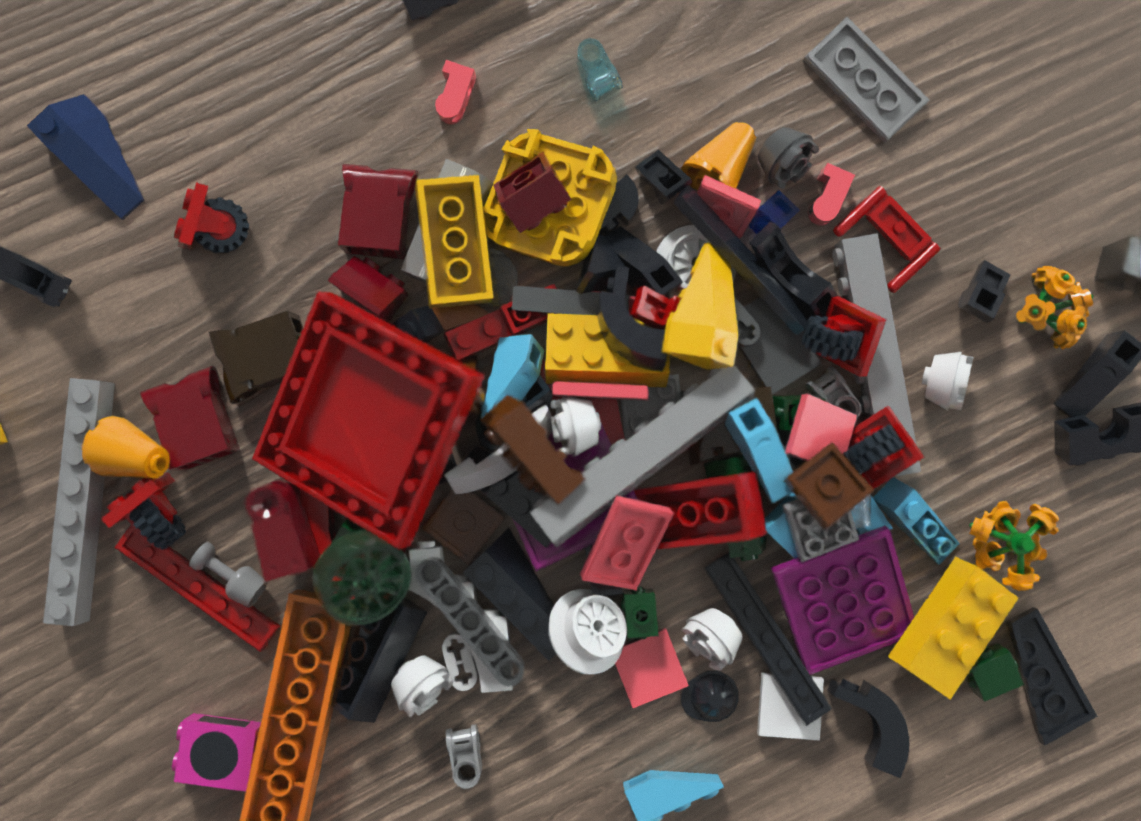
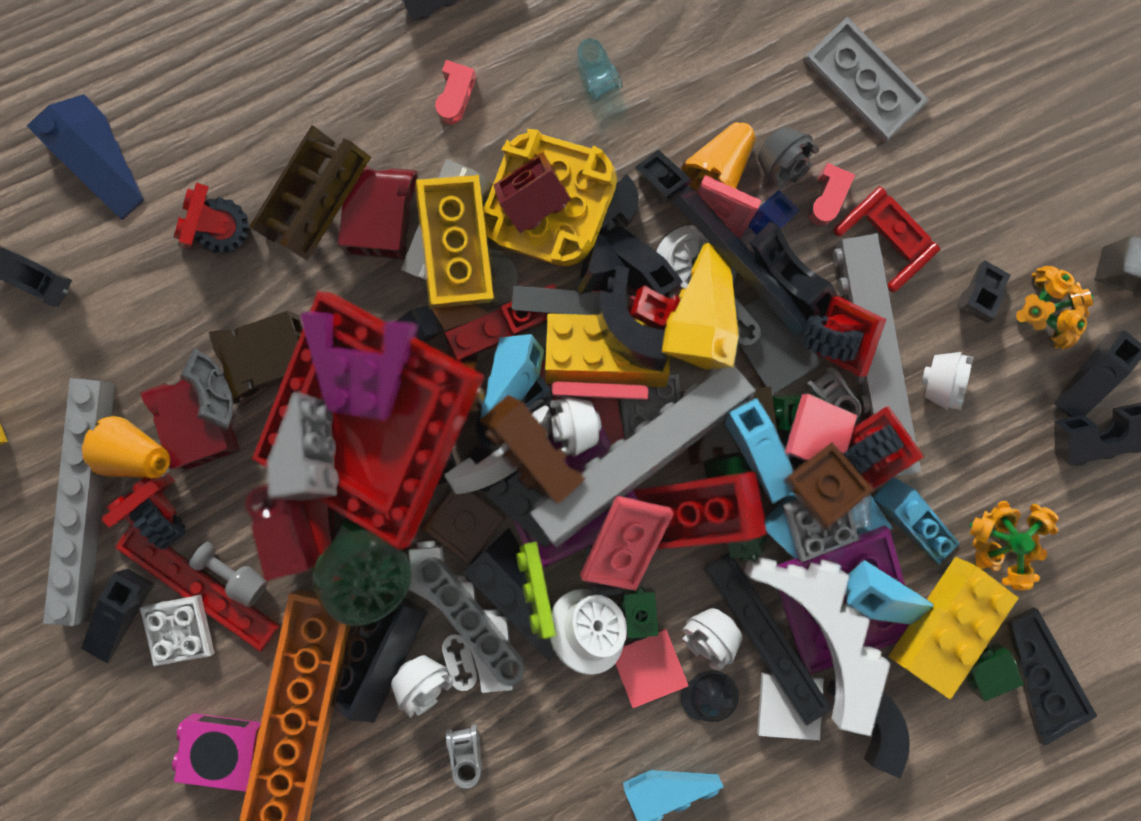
(115, 613): none -> black slope
(177, 630): none -> white tile
(211, 389): none -> dark grey tile
(303, 453): none -> light grey slope
(323, 201): none -> dark brown fence
(353, 379): none -> magenta wing
(369, 287): dark red slope -> none
(535, 591): none -> lime plate
(858, 668): none -> white arch
(883, 597): none -> medium azure slope

